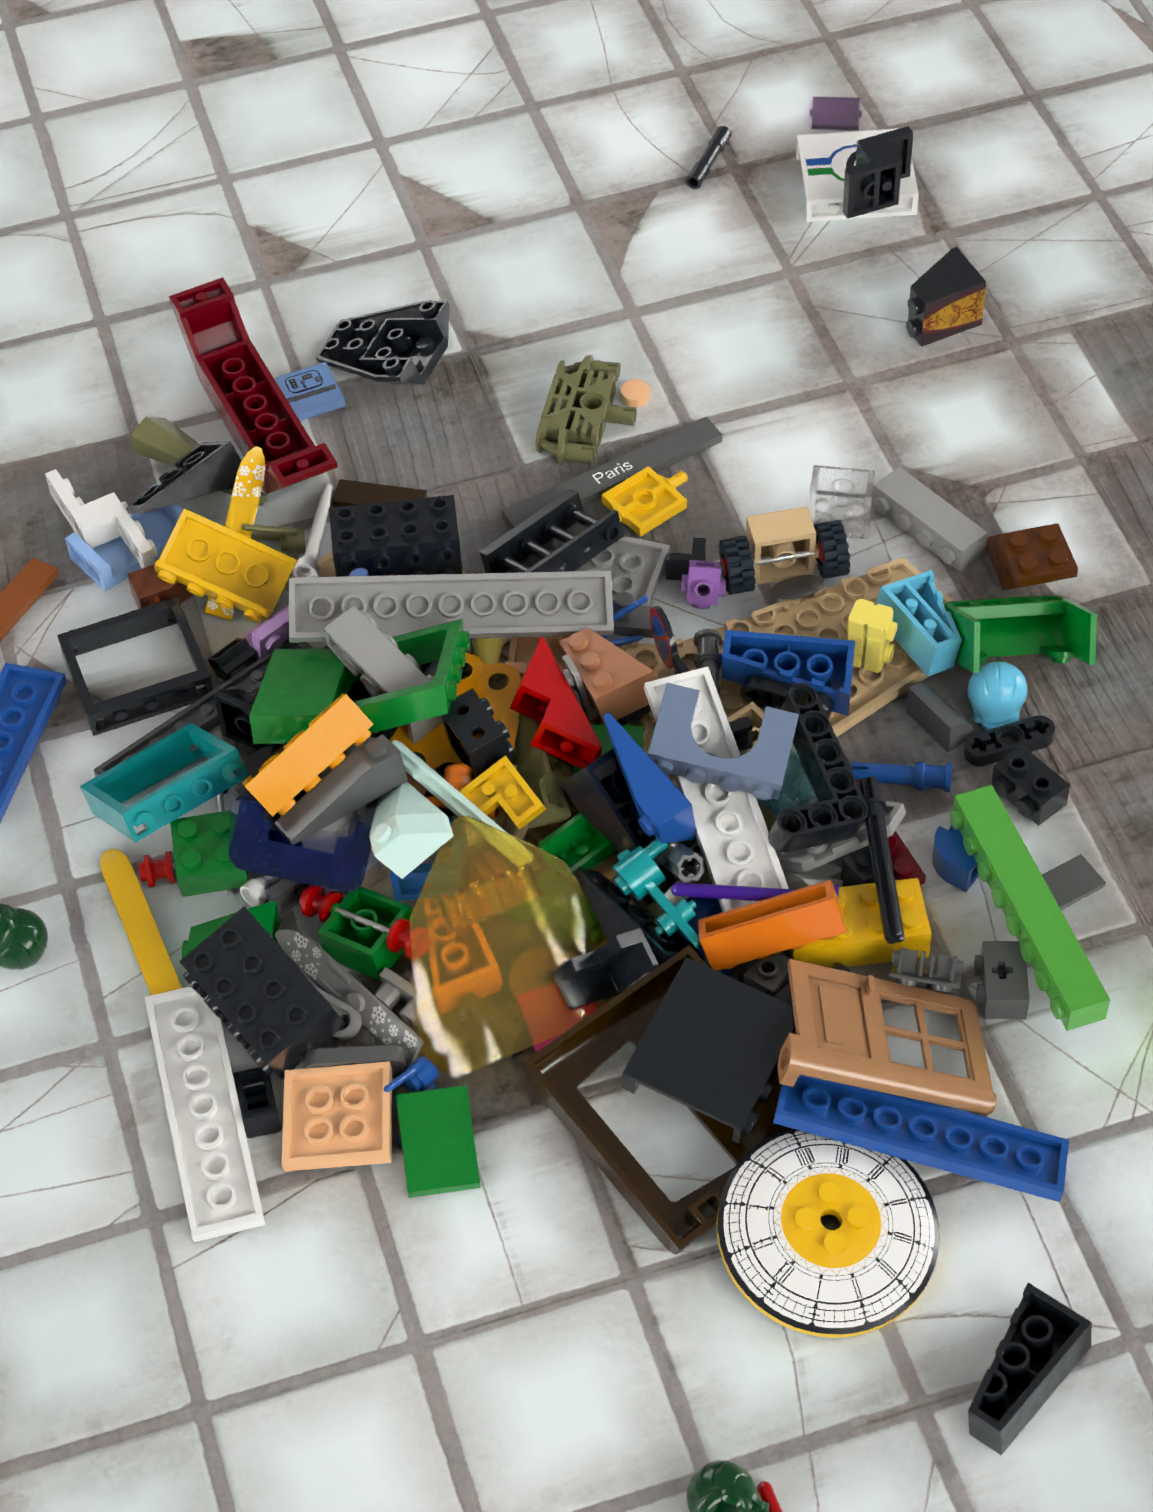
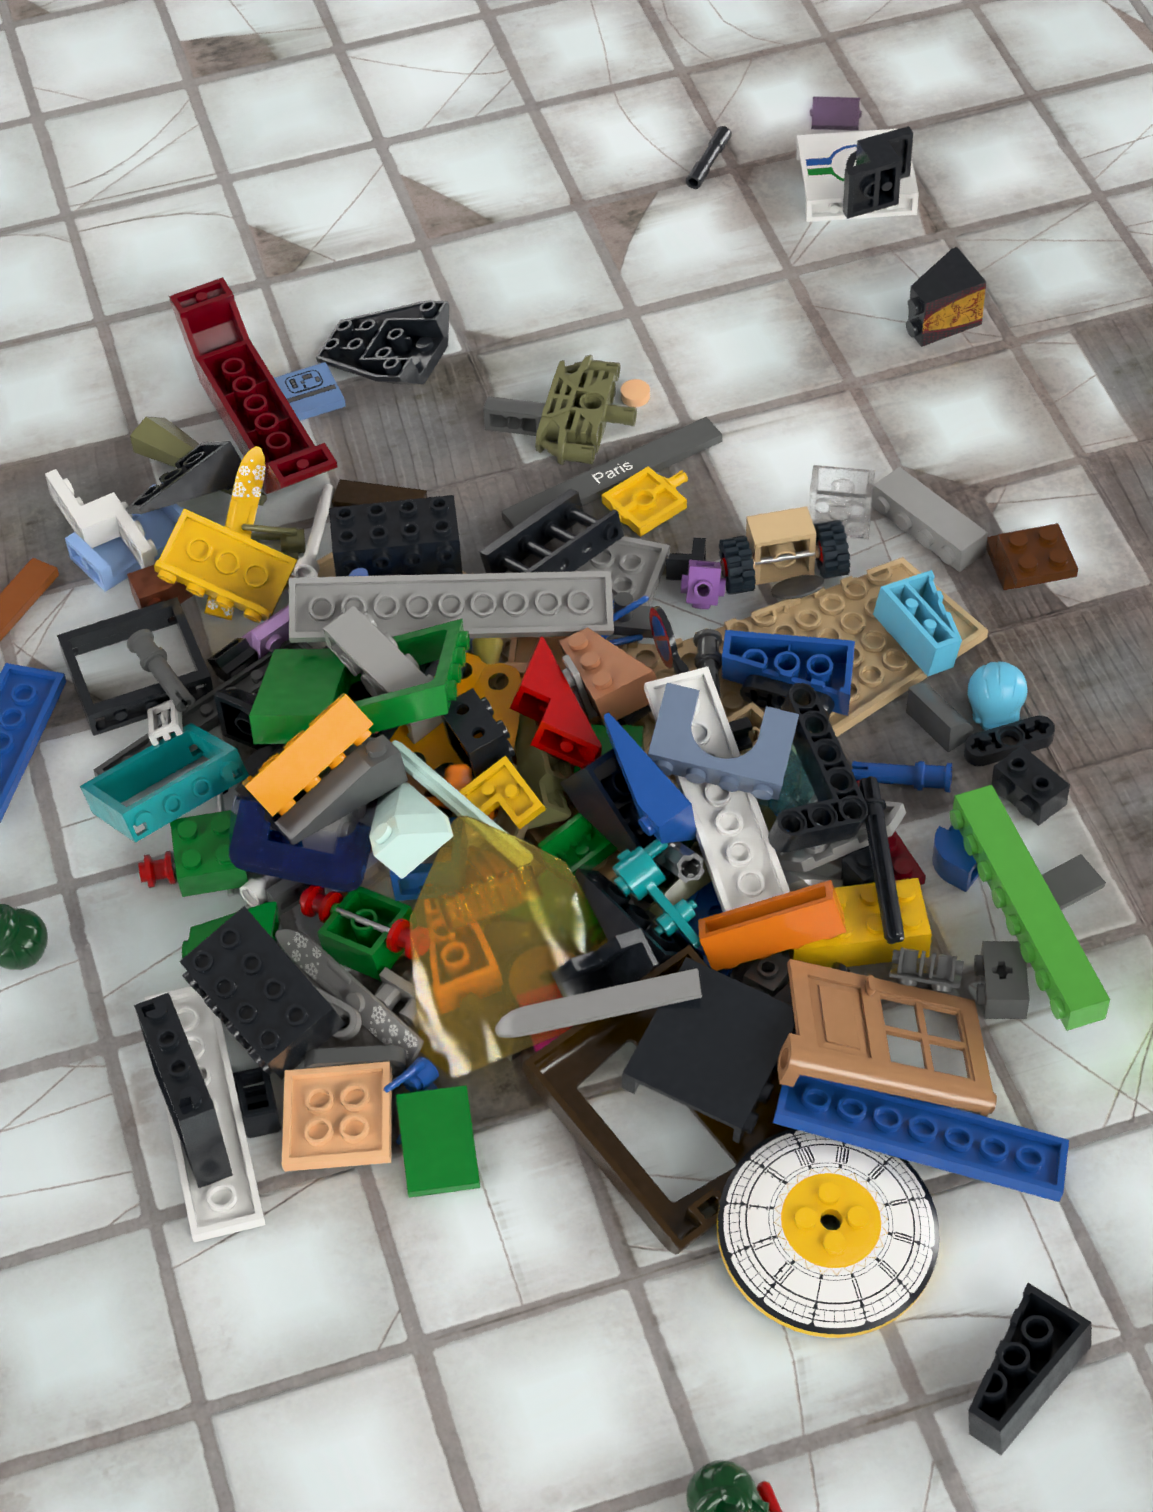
(138, 923): yellow piece -> none
(154, 660): none -> dark grey pin
(167, 727): none -> white tile
(184, 1090): none -> black window
(512, 415): none -> dark grey brick
(600, 1004): none -> light grey piece
(729, 892): dark purple piece -> none
(872, 631): light yellow brick -> none
(1023, 627): green windscreen -> none

